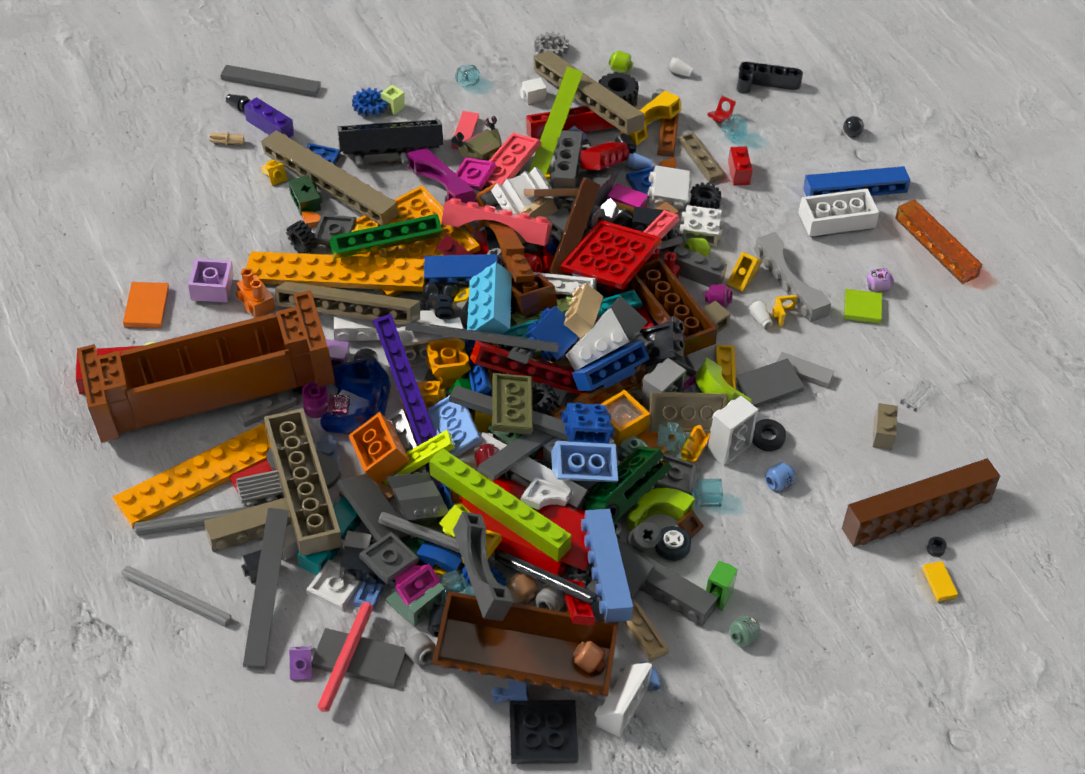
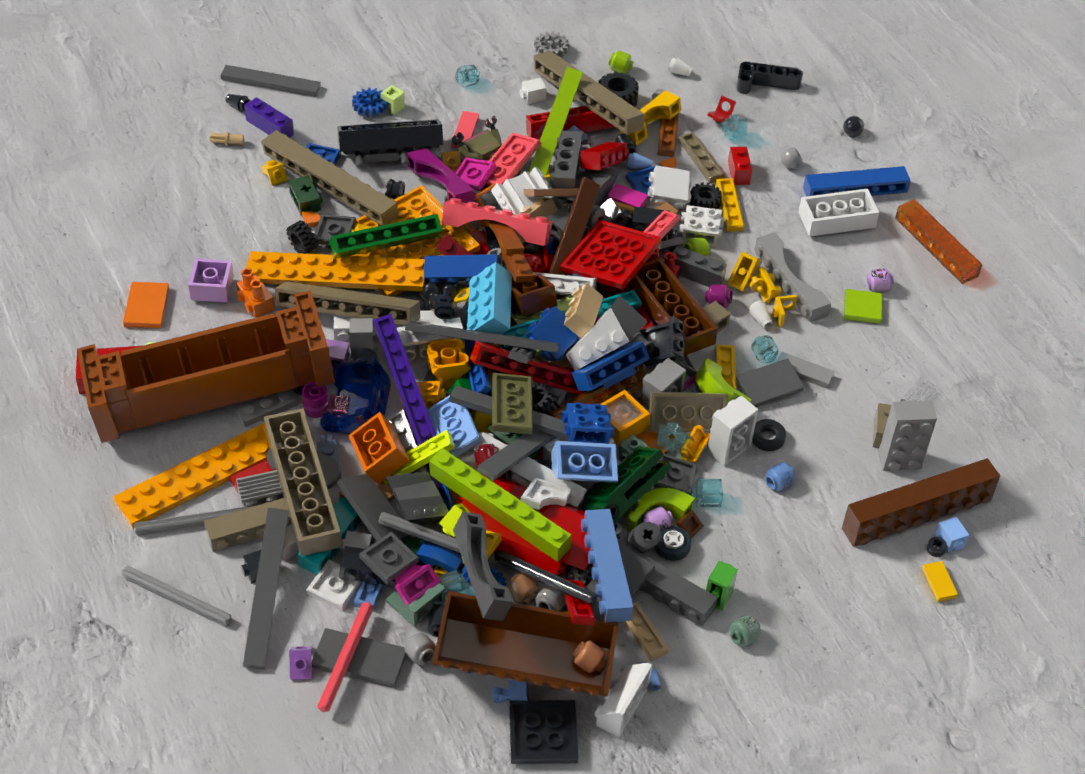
(362, 334): none -> light grey brick
(395, 189): none -> black wheel
(451, 160): none -> pearl gold bracket
(659, 516): none -> lavender head
(730, 205): none -> yellow tile
(764, 285): none -> yellow hips
(764, 349): none -> clear light blue head
(791, 158): none -> light grey piece
(907, 435): none -> light grey brick
(953, 533): none -> light blue brick

